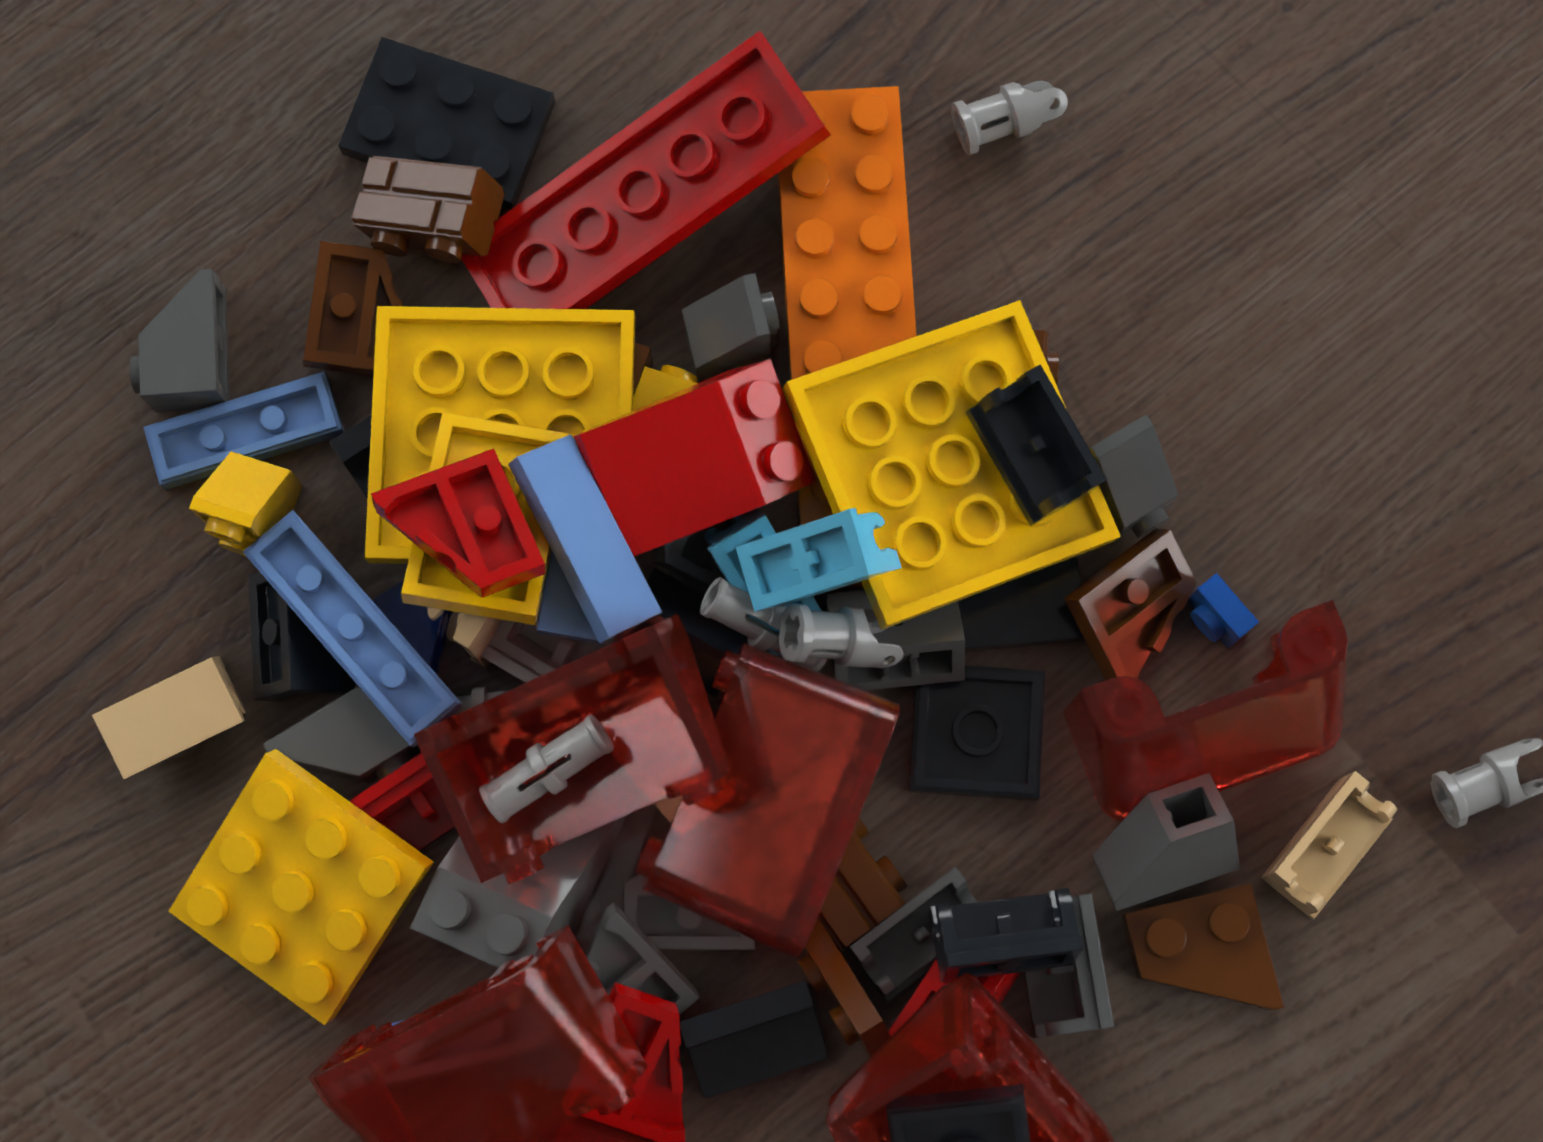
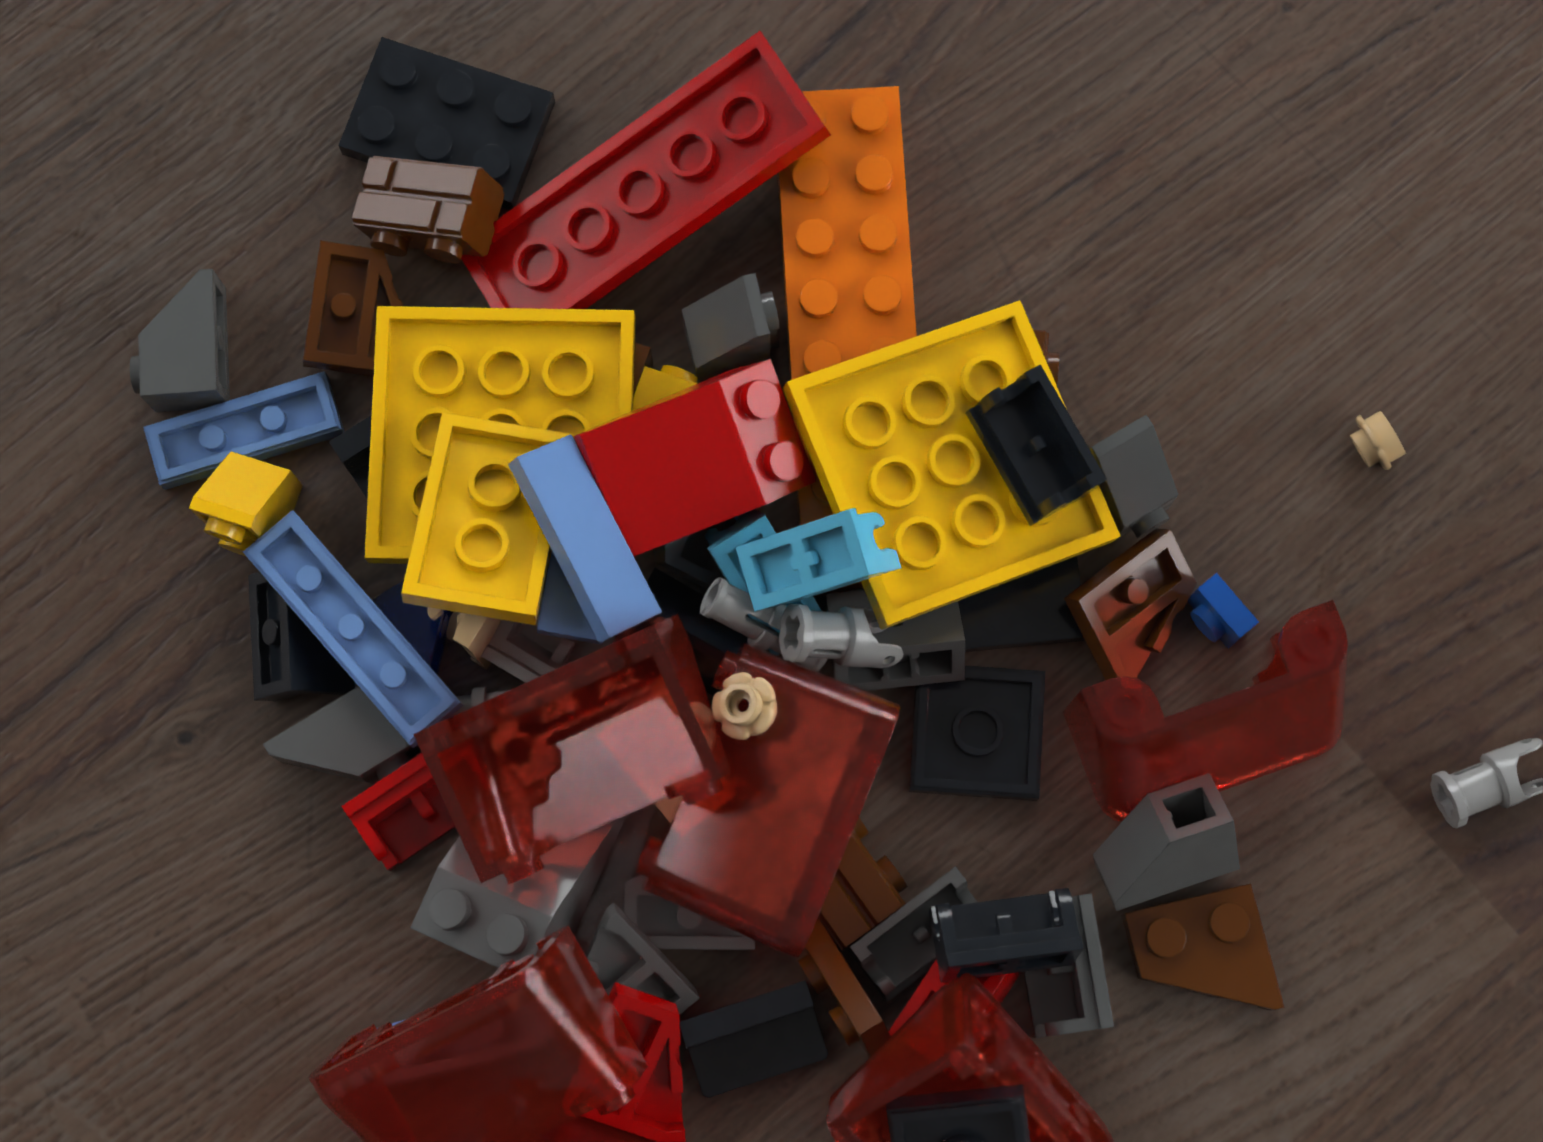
(170, 716): tan hinge -> none
(300, 886): yellow plate -> none
(466, 523): red wing -> none
(509, 792): light grey pin -> none
(761, 708): none -> tan plate
(1012, 111): light grey piece -> none
(1329, 844): tan hinge -> none
(1377, 441): none -> tan plate

